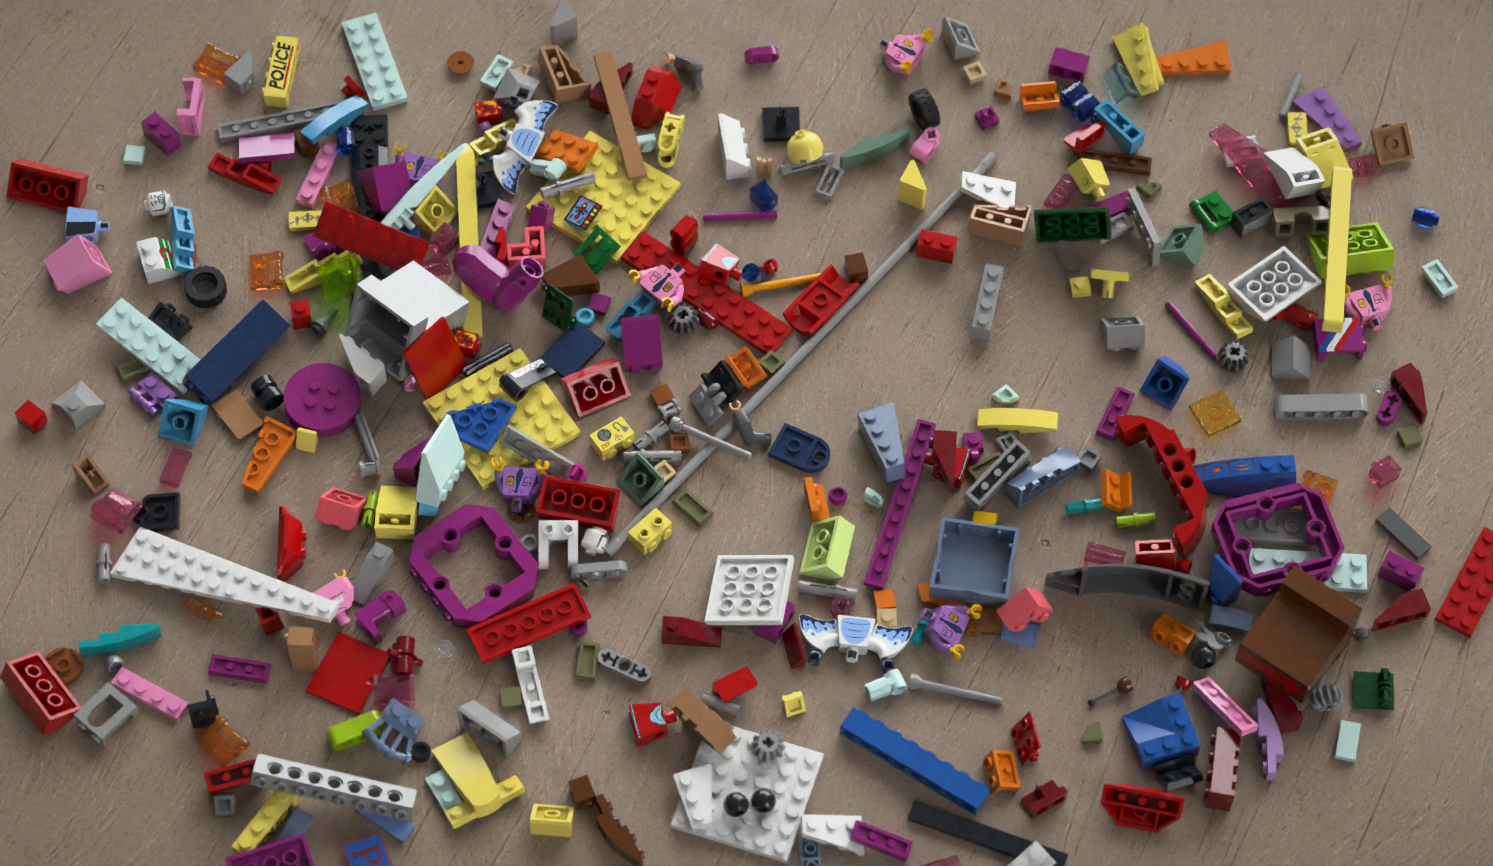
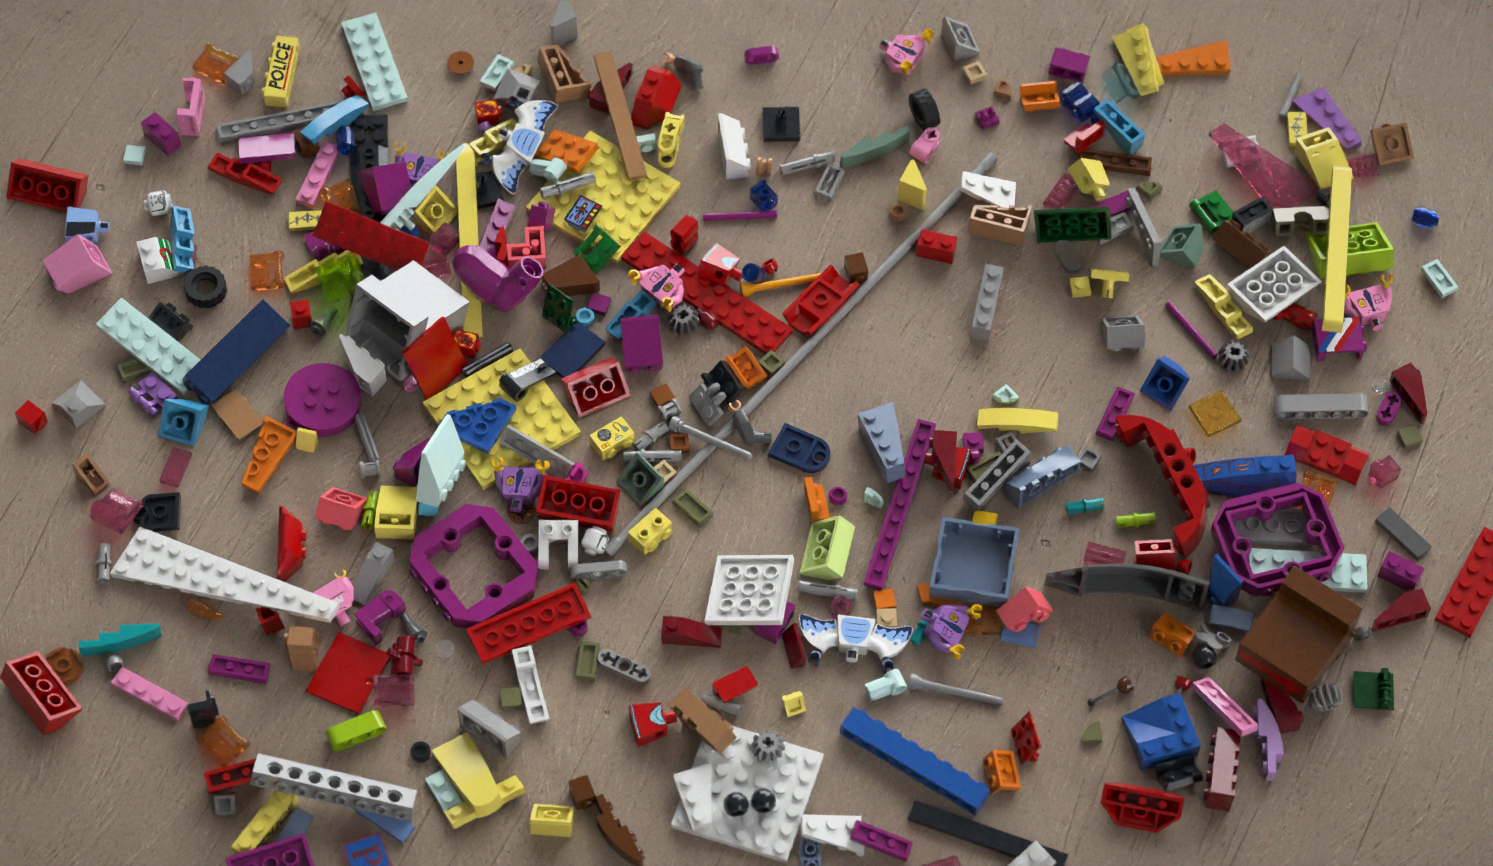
(101, 733): light grey panel -> none
(267, 392): black wheel -> none
(401, 721): sand blue plate -> none
(413, 629): none -> dark grey cone
(804, 146): light yellow cylinder -> none
(897, 213): none -> medium nougat plate
(1043, 798): dark red panel -> none
(1116, 490): orange bracket -> none
(1240, 243): none -> reddish brown brick
(1294, 172): white slope -> none
(1327, 454): none -> red piece
(1347, 741): light aqua tile -> none

